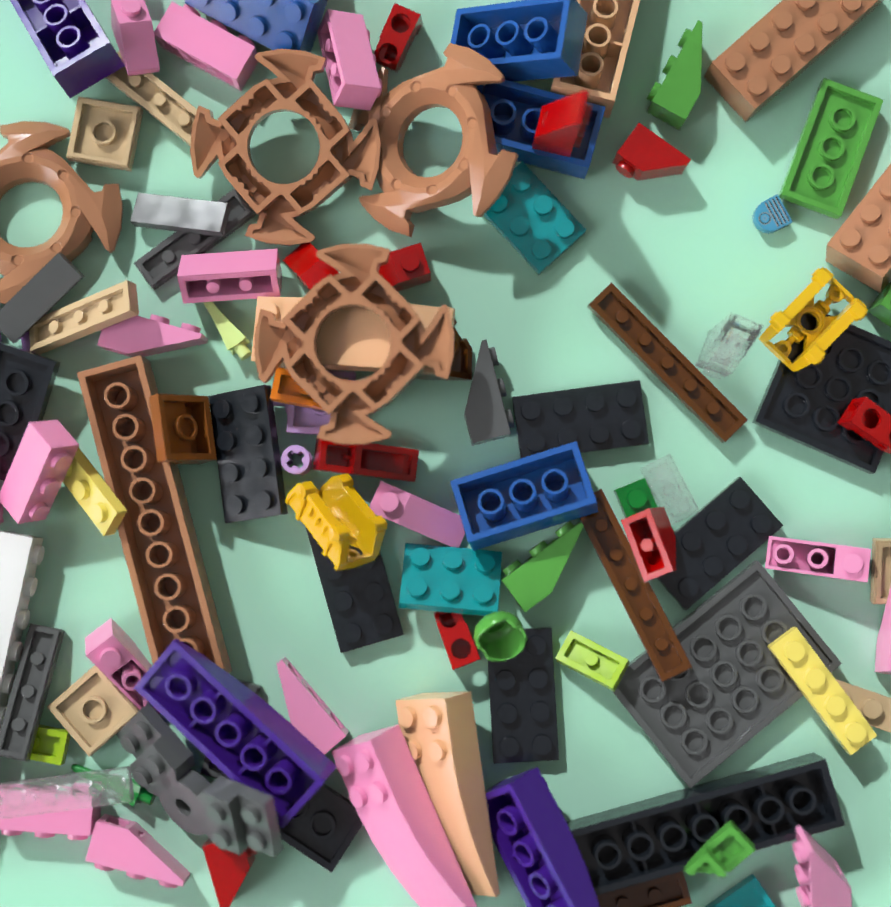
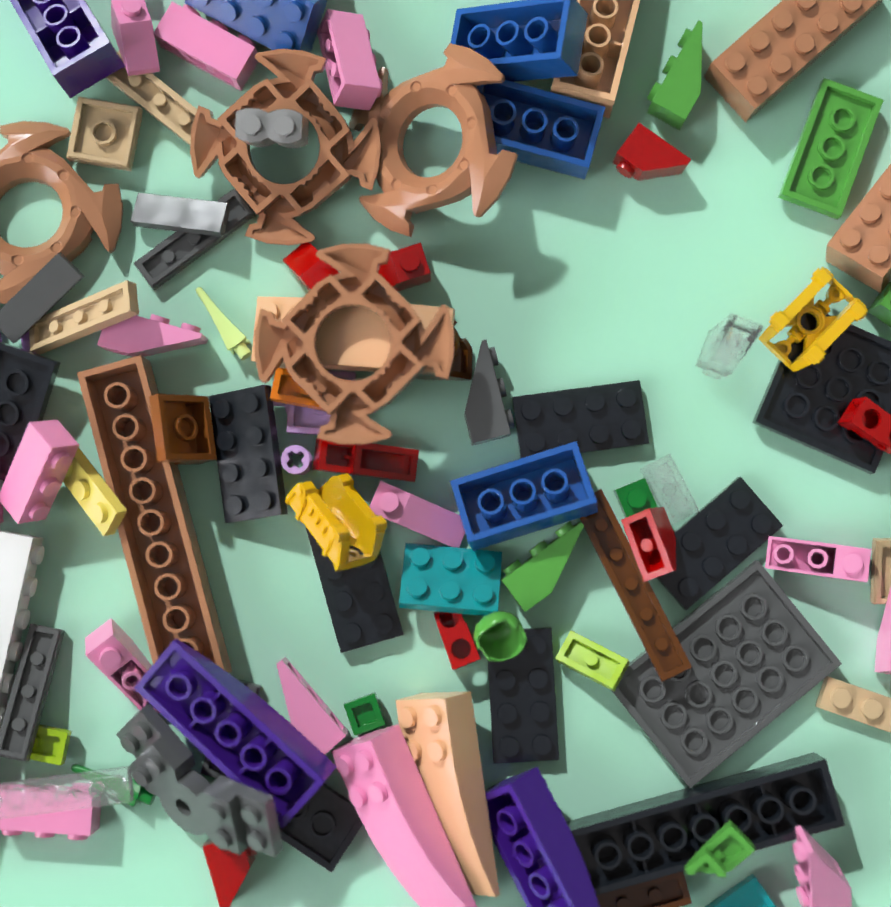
(93, 710): tan plate -> none
(130, 848): bright pink slope -> none
(229, 276): bright pink brick -> none
(265, 129): none -> light grey brick
(364, 714): none -> green plate
(397, 37): red leg -> none
(534, 220): teal plate -> none
(562, 124): red slope -> none
(667, 363): reddish brown plate -> none
(771, 215): dark azure tile -> none
(822, 690): light yellow plate -> none

